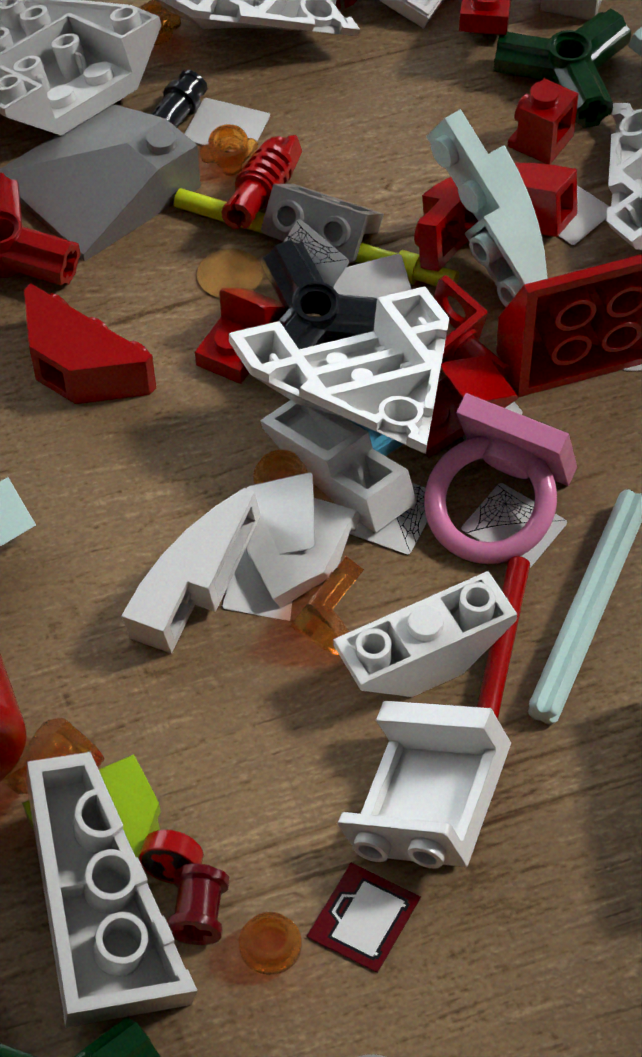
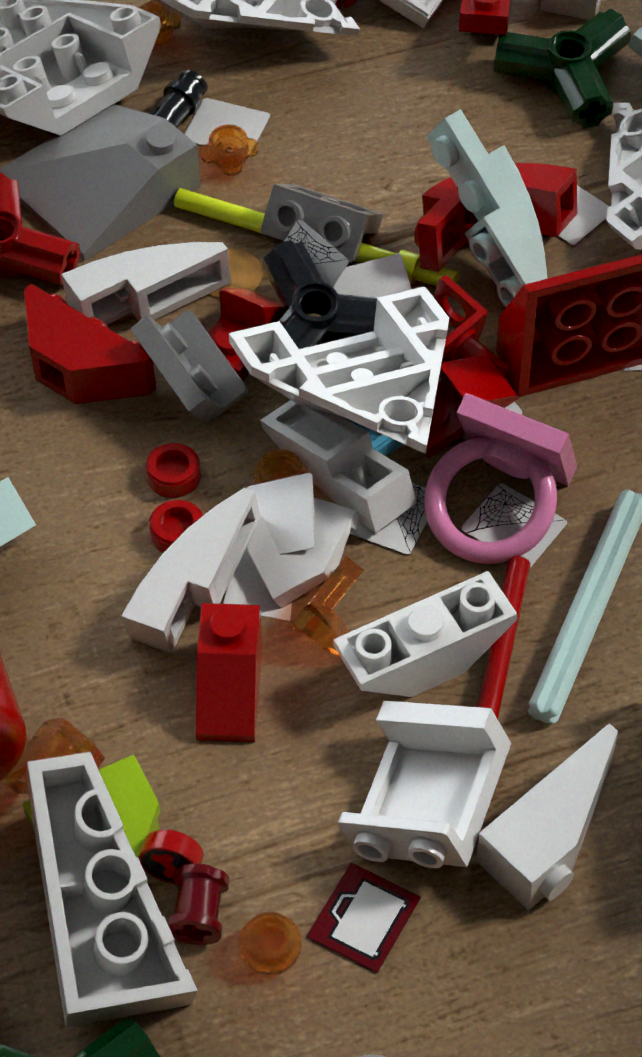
(147, 280): none -> white slope
(170, 521): none -> red tile
(173, 470): none -> red tile
(192, 364): none -> light grey bracket
(228, 672): none -> red slope
(269, 165): red hinge -> none
(541, 834): none -> white slope
(544, 121): red brick -> none

